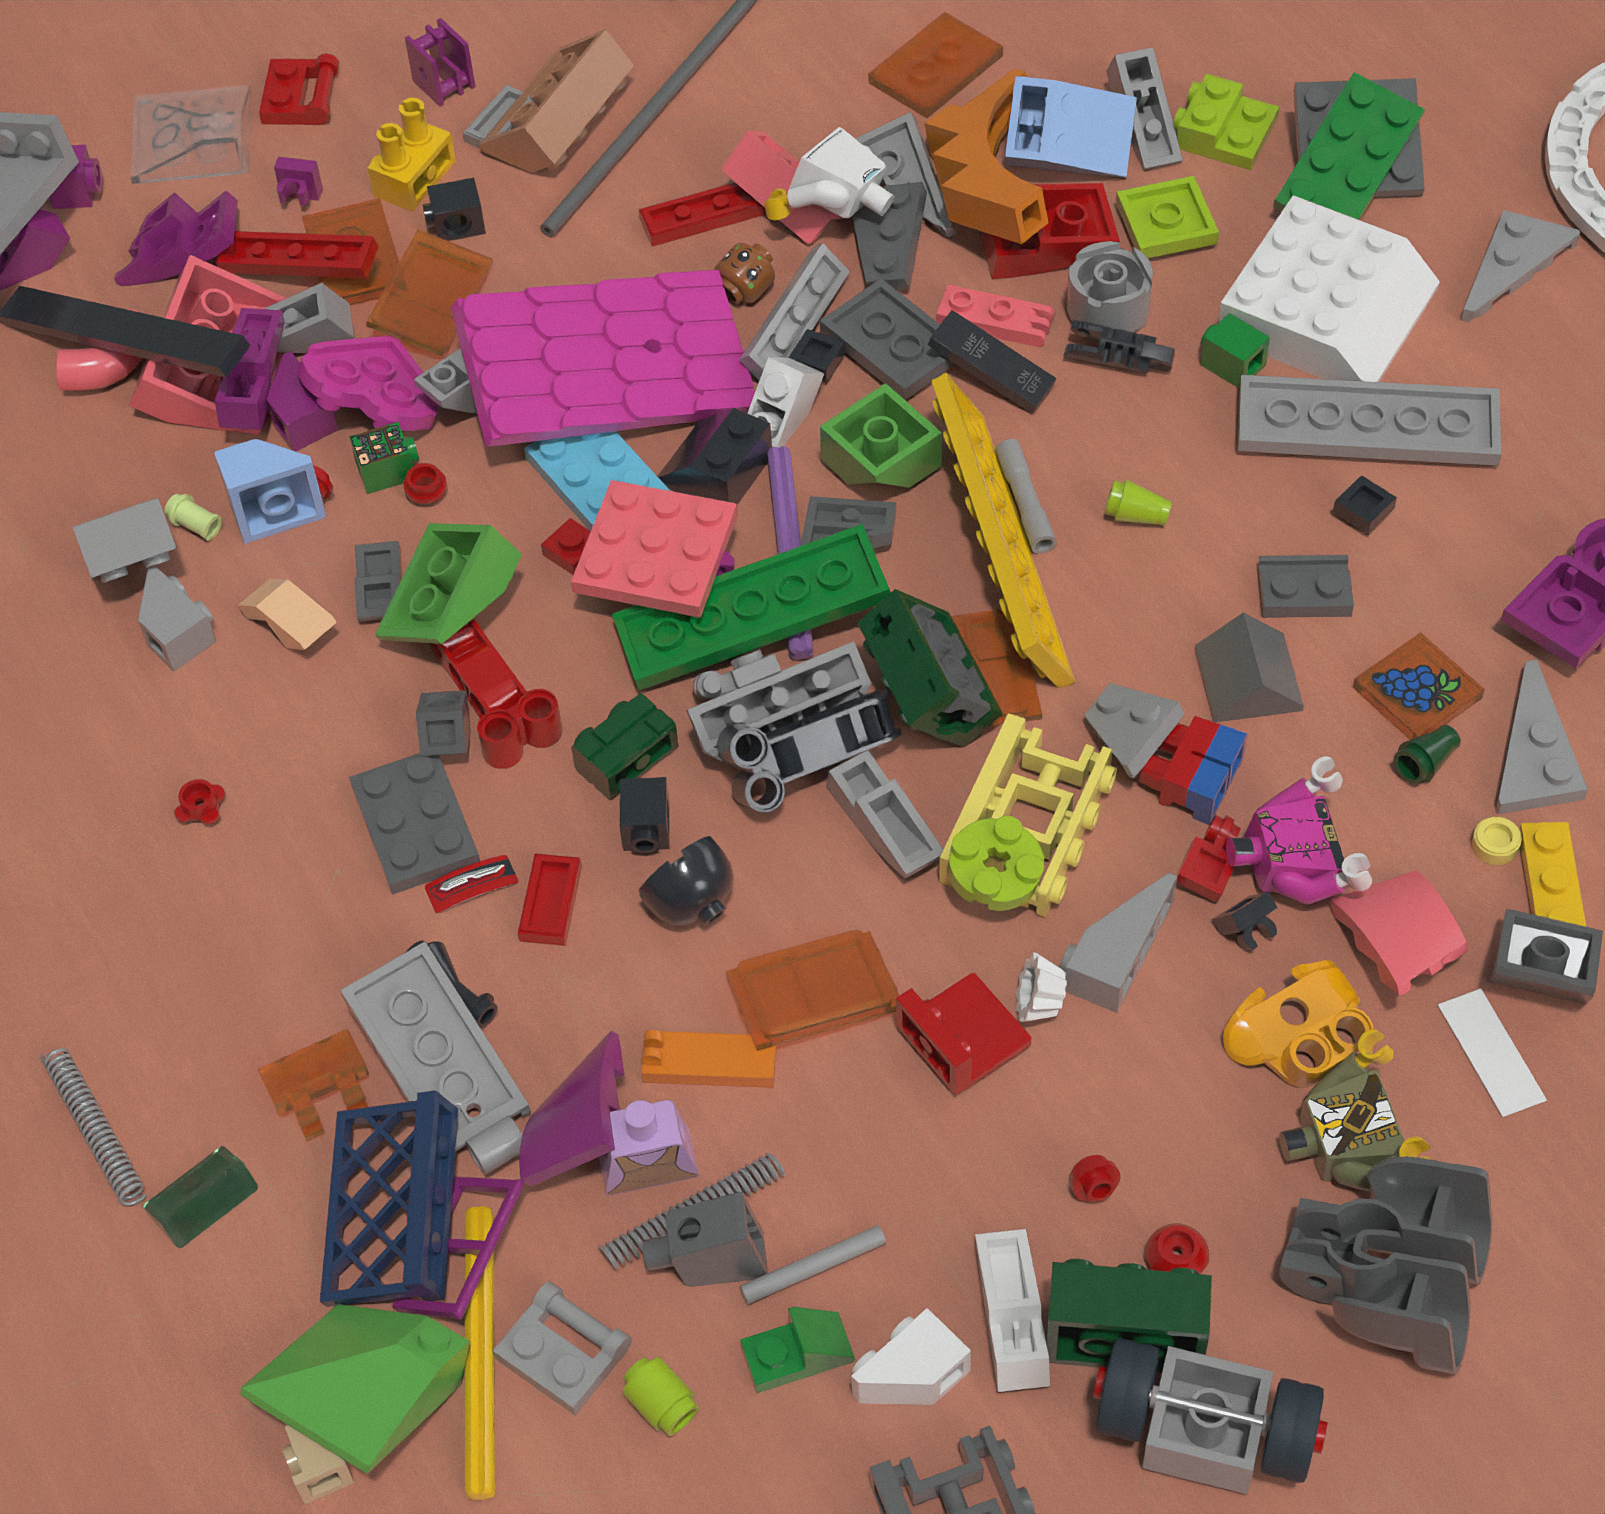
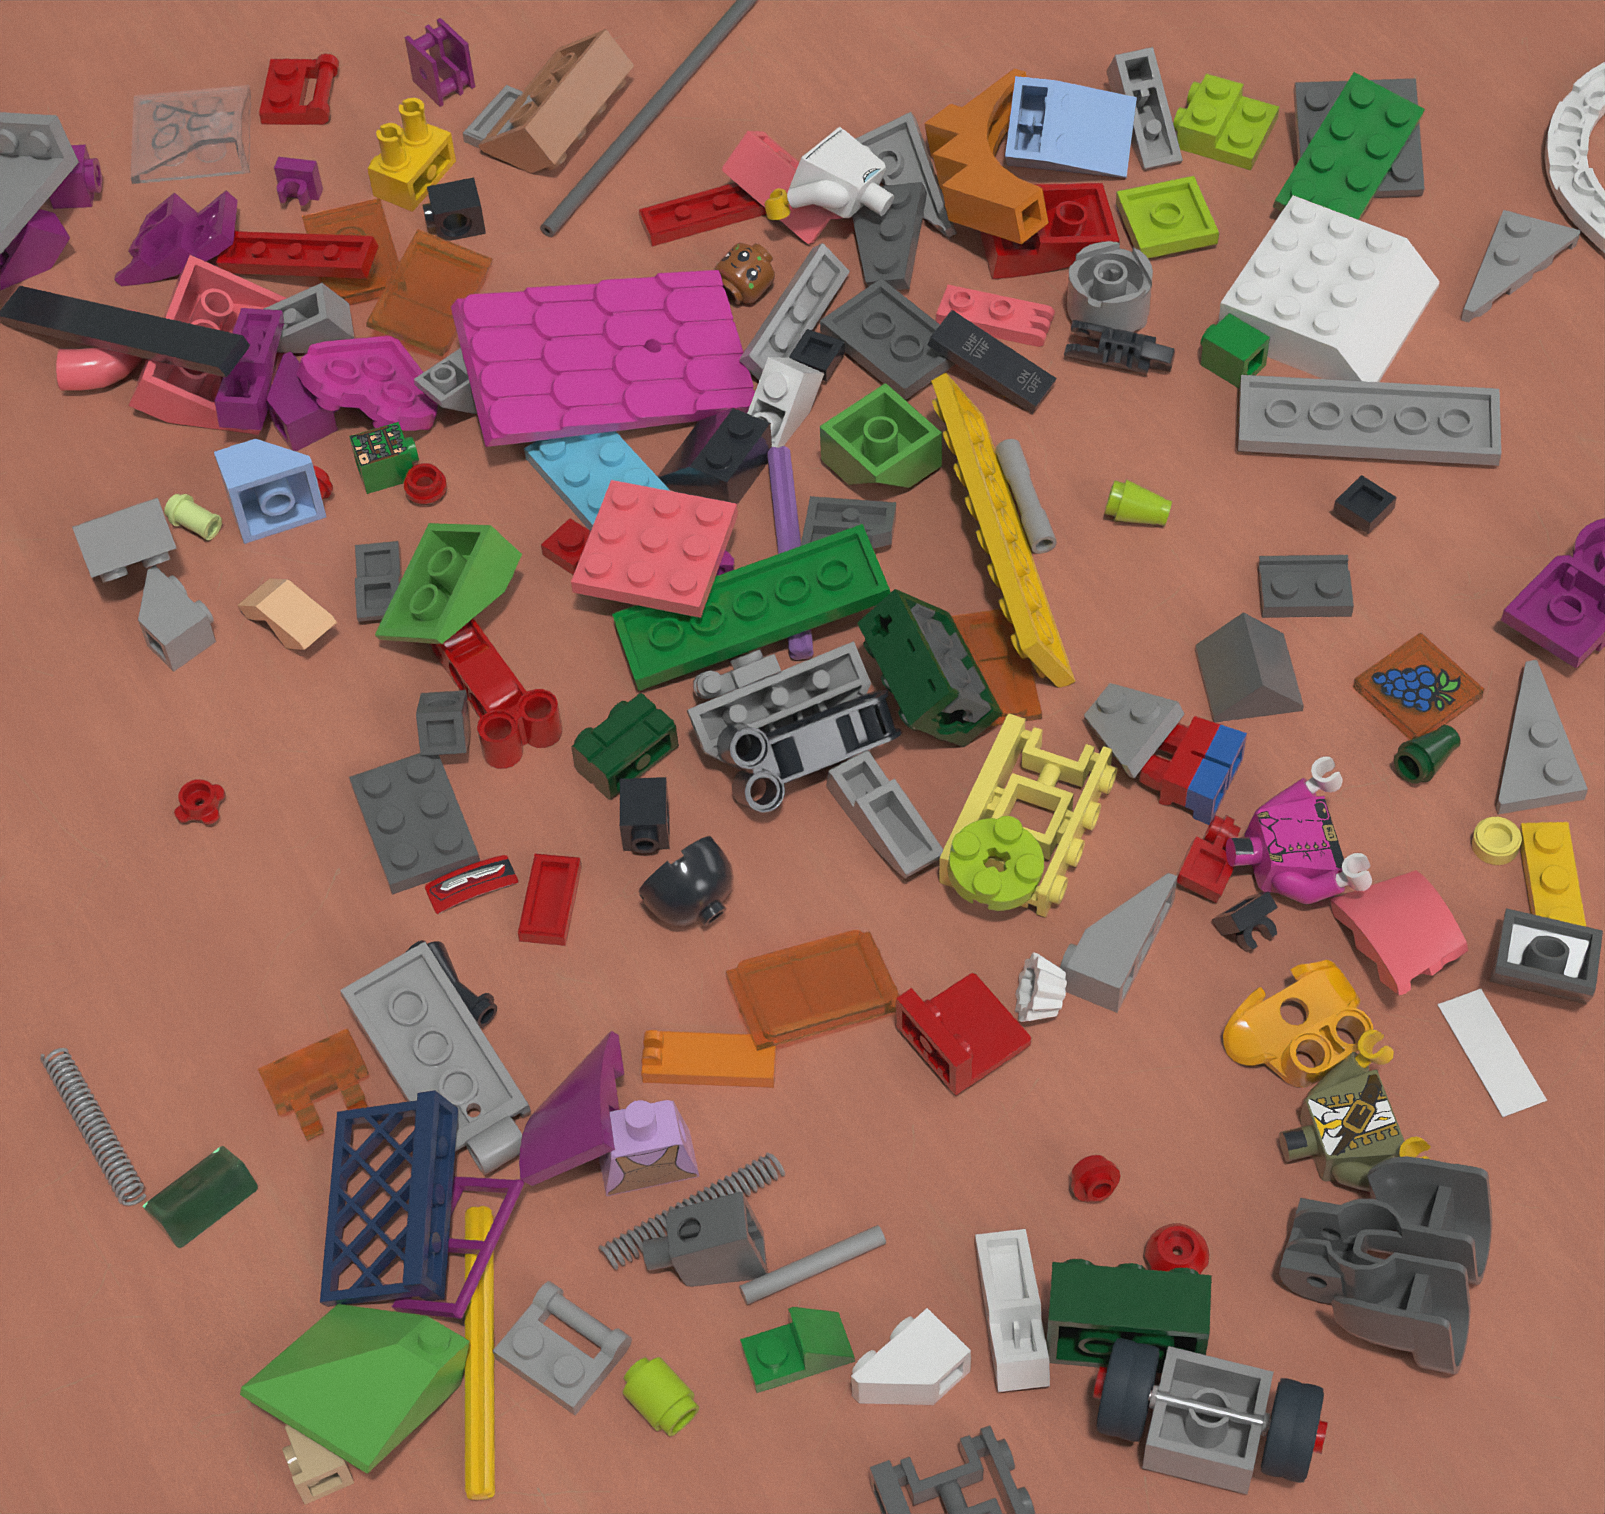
(935, 65): clear orange tile -> none

